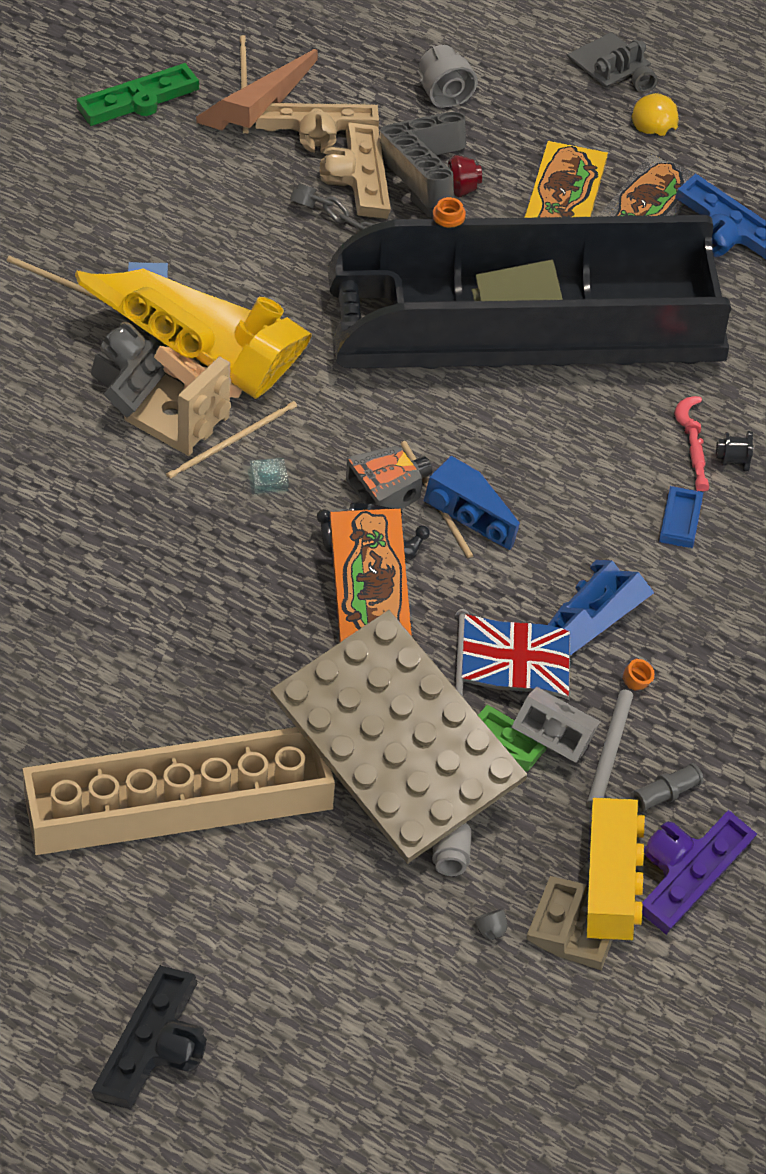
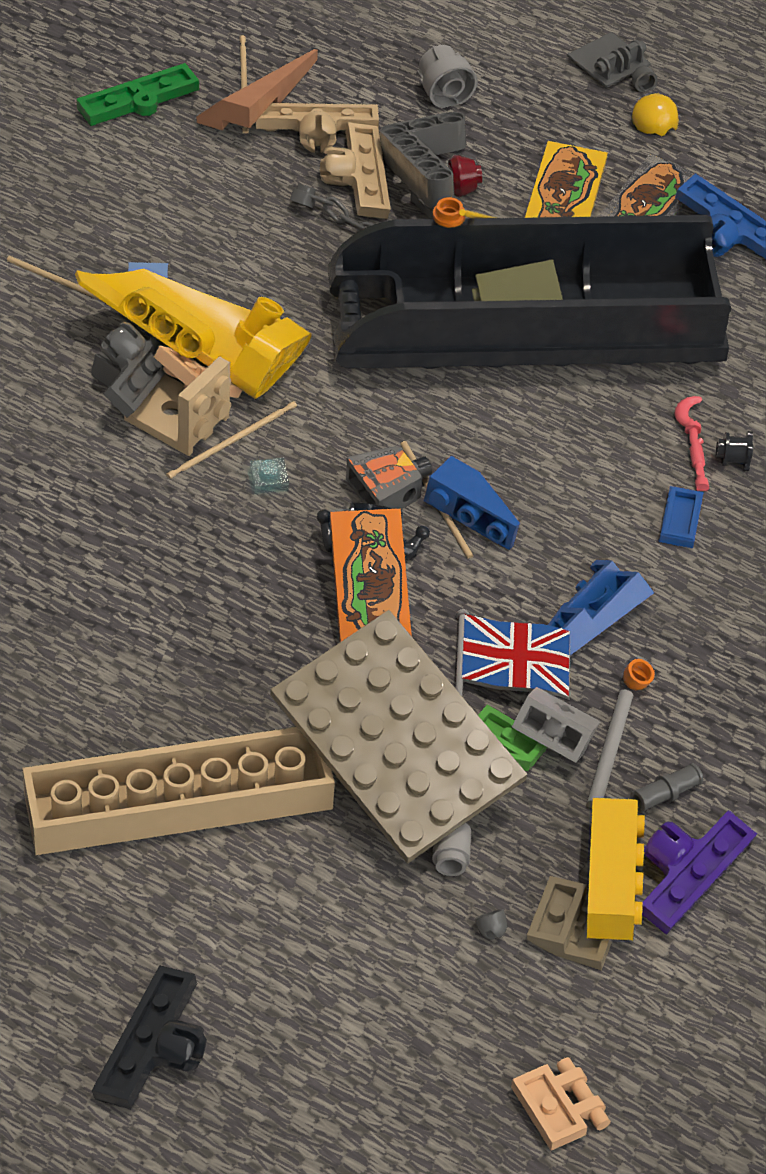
(470, 214): none -> yellow axle
(550, 1107): none -> light nougat plate

